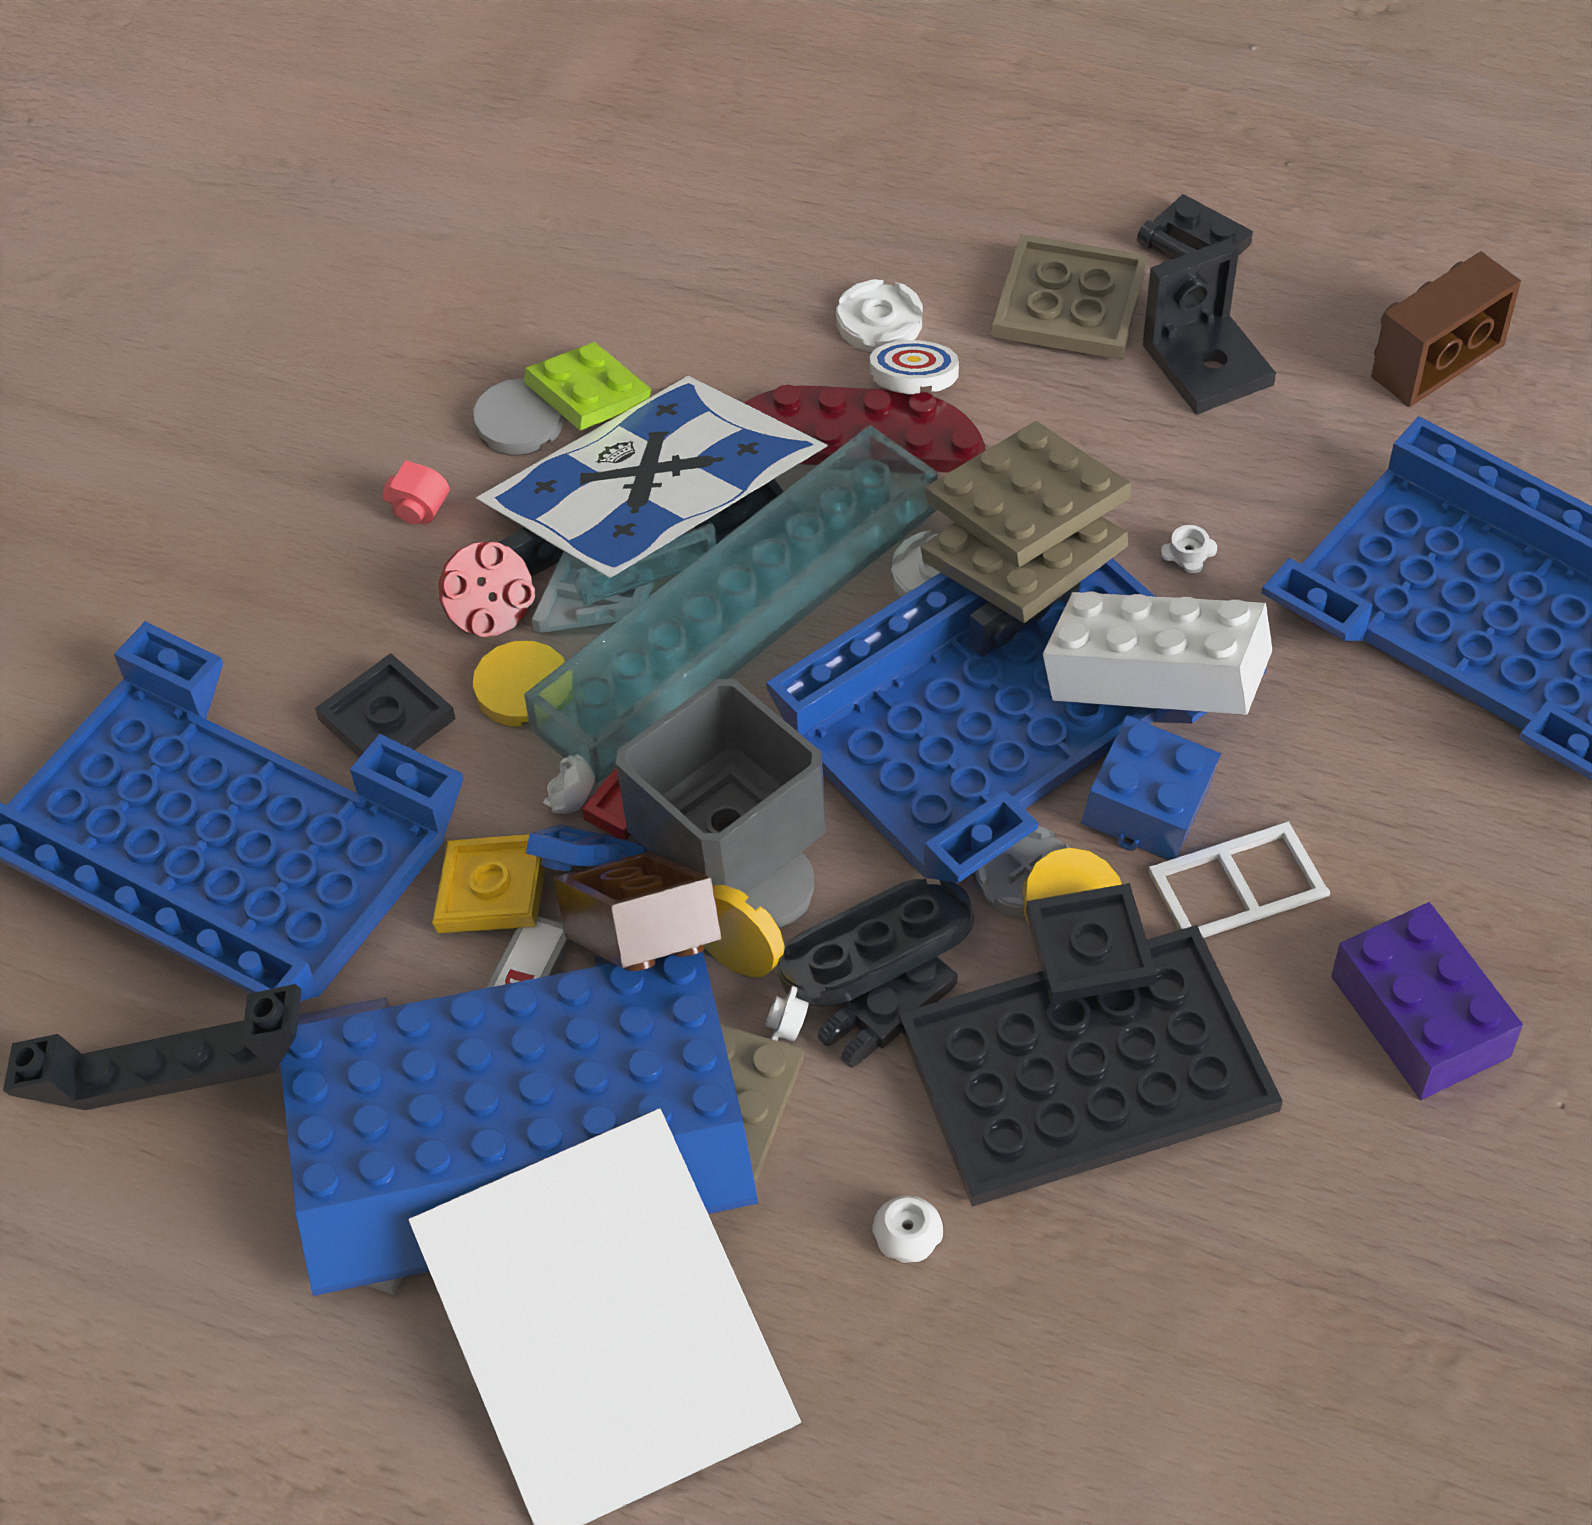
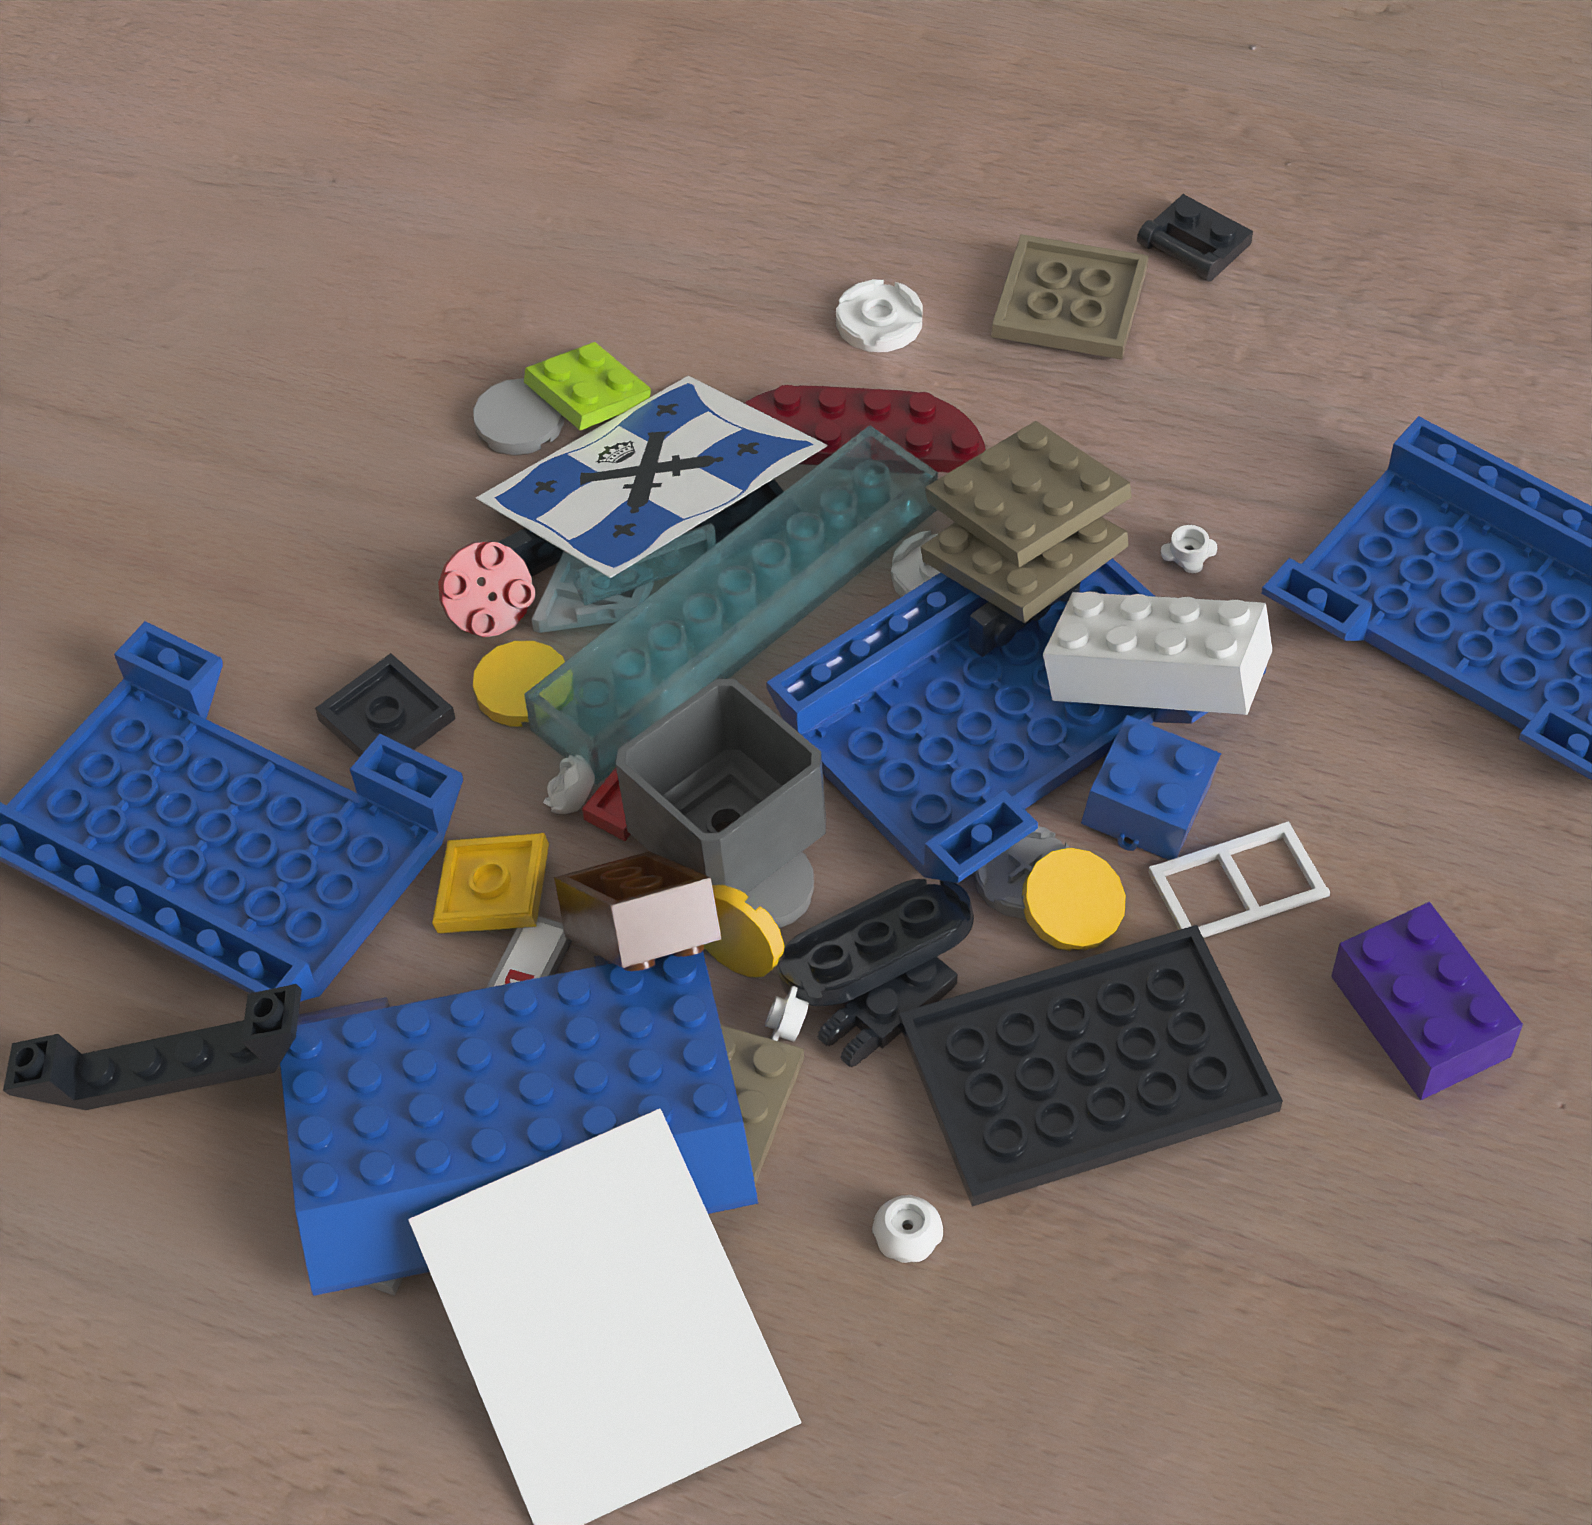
(416, 493): coral plate -> none
(568, 846): blue wing -> none
(913, 364): white tile -> none
(1090, 943): black plate -> none
(1198, 328): black bracket -> none
(1444, 328): reddish brown brick -> none

